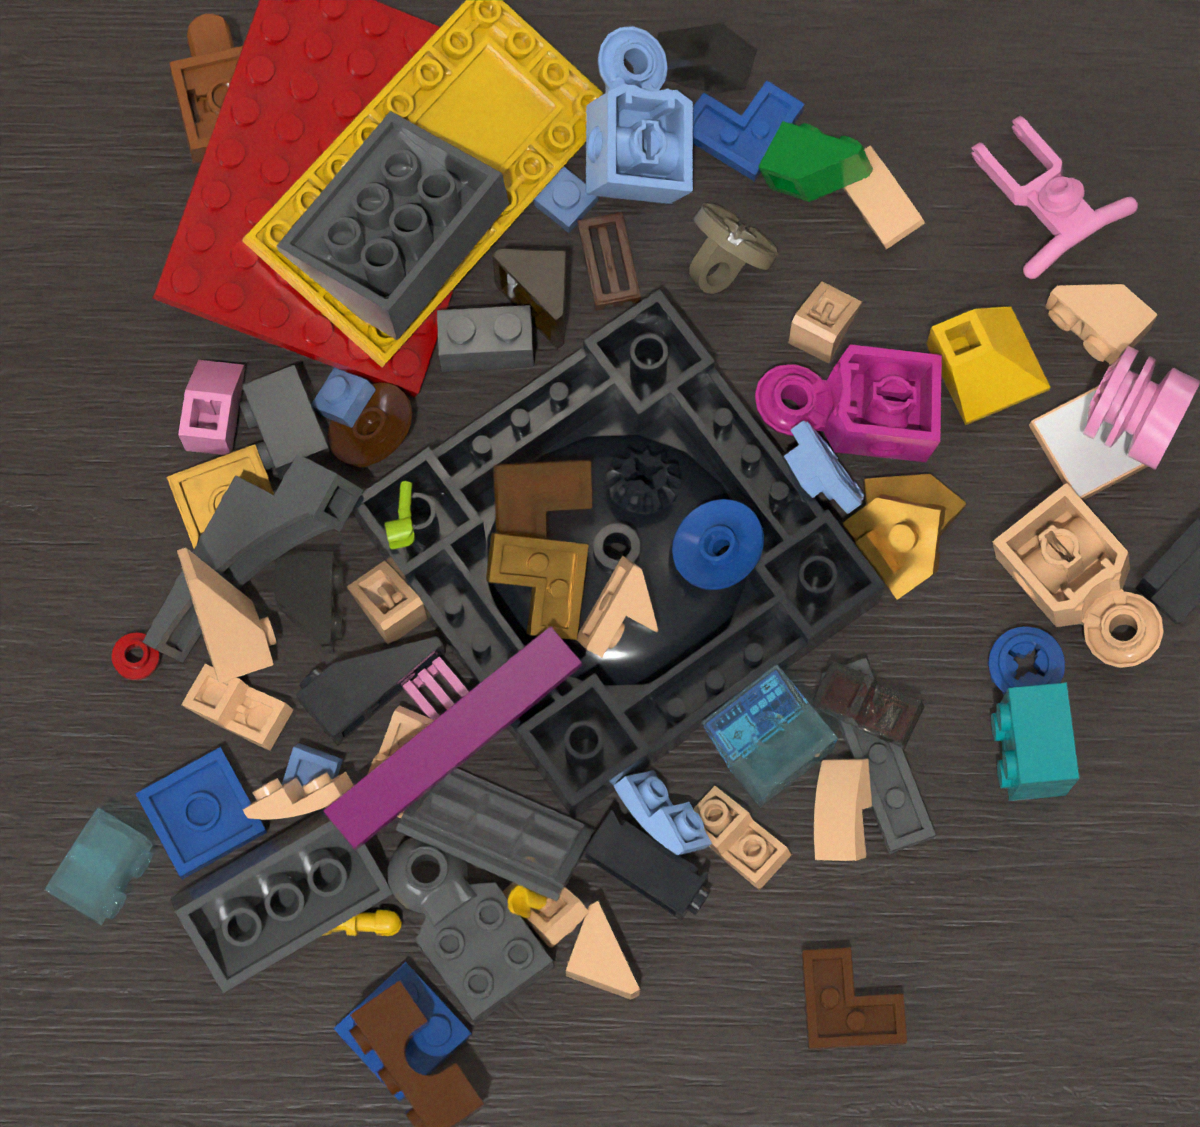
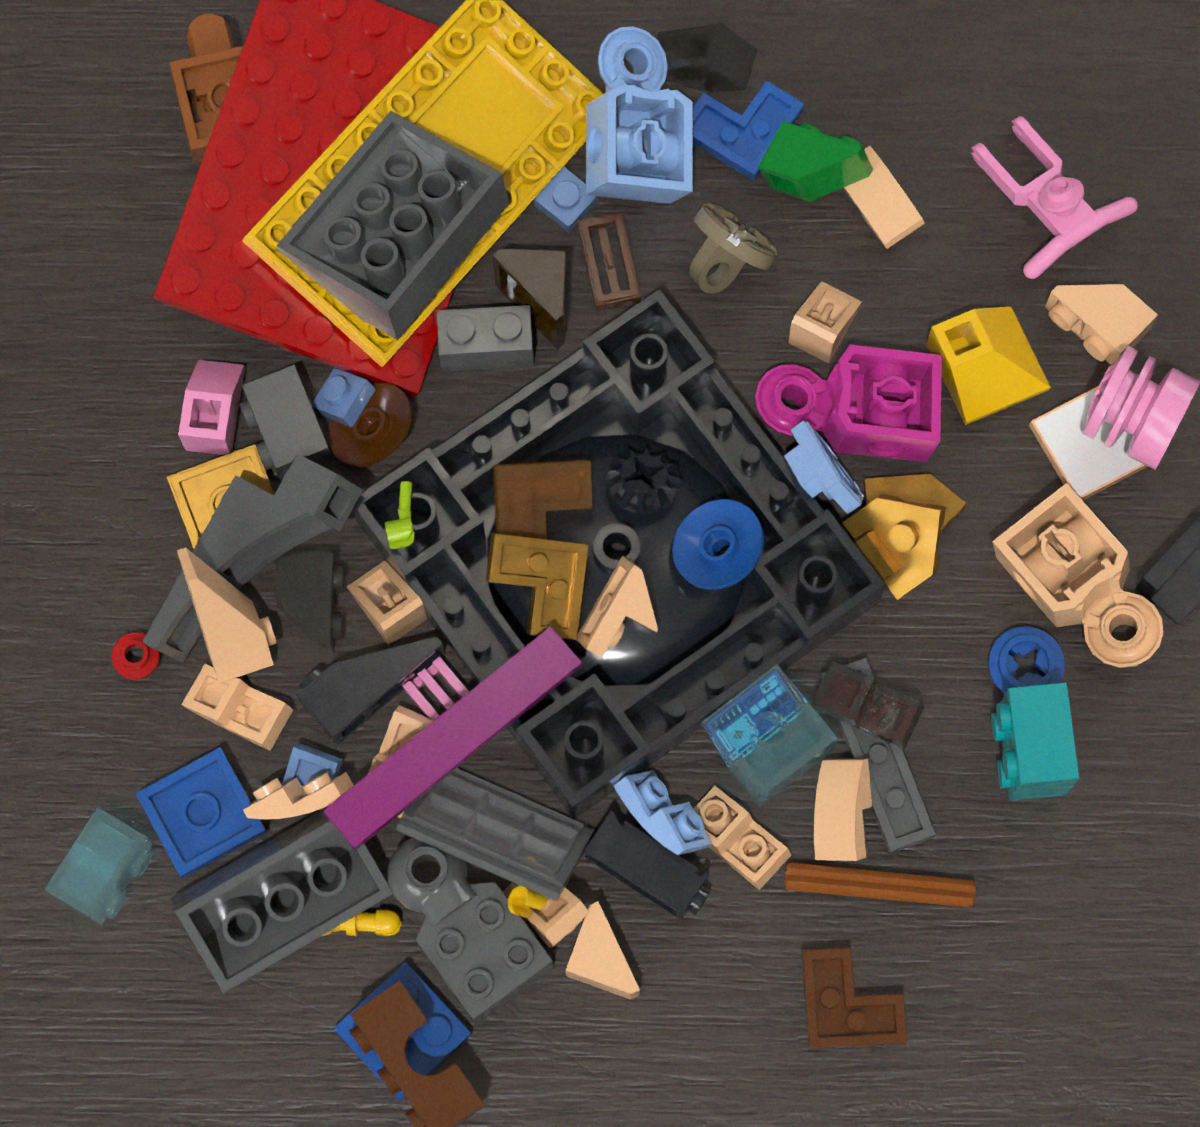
(880, 885): none -> dark orange axle

